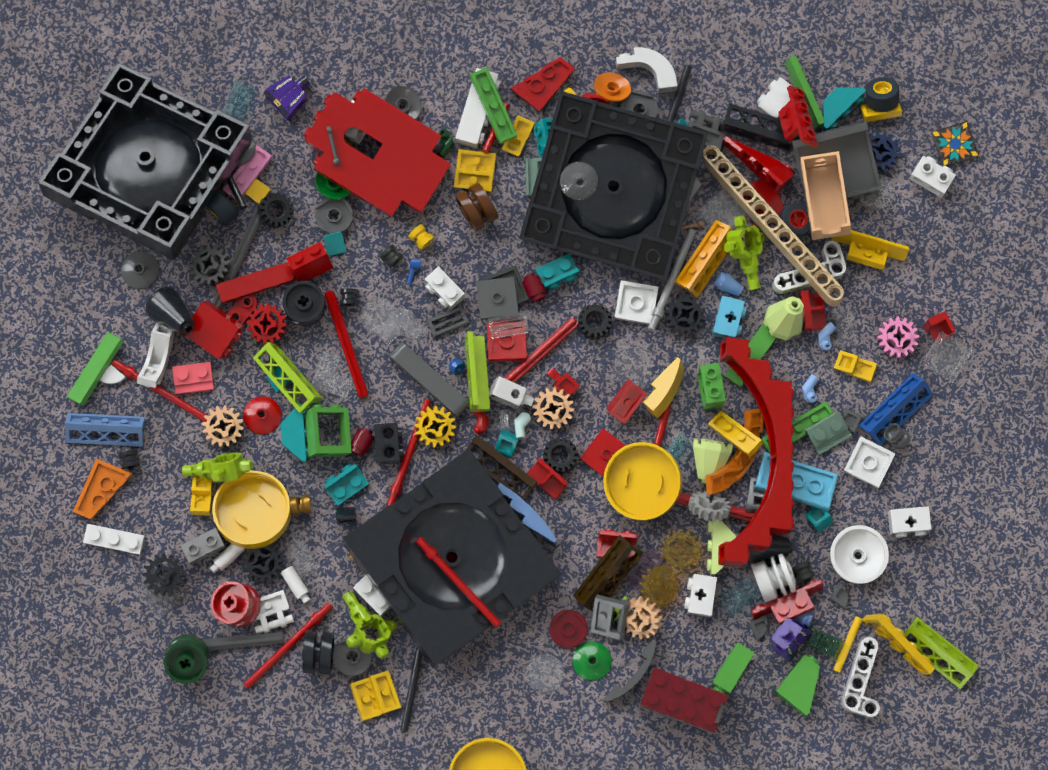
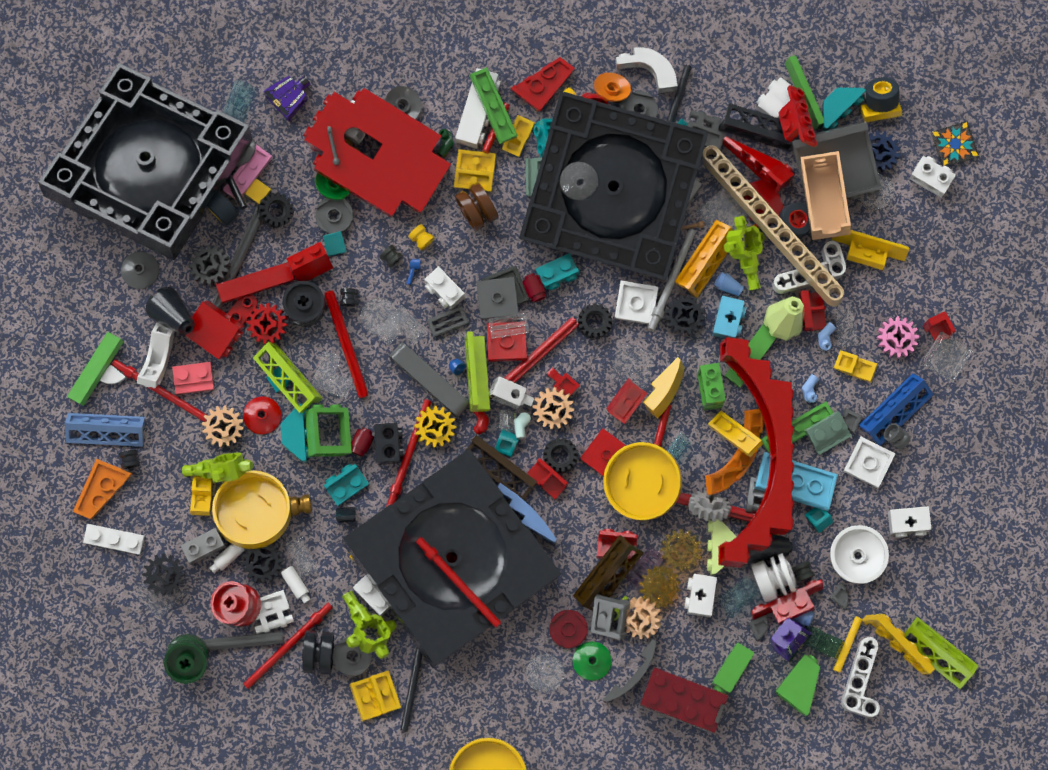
(710, 456): yellowish green cone -> none

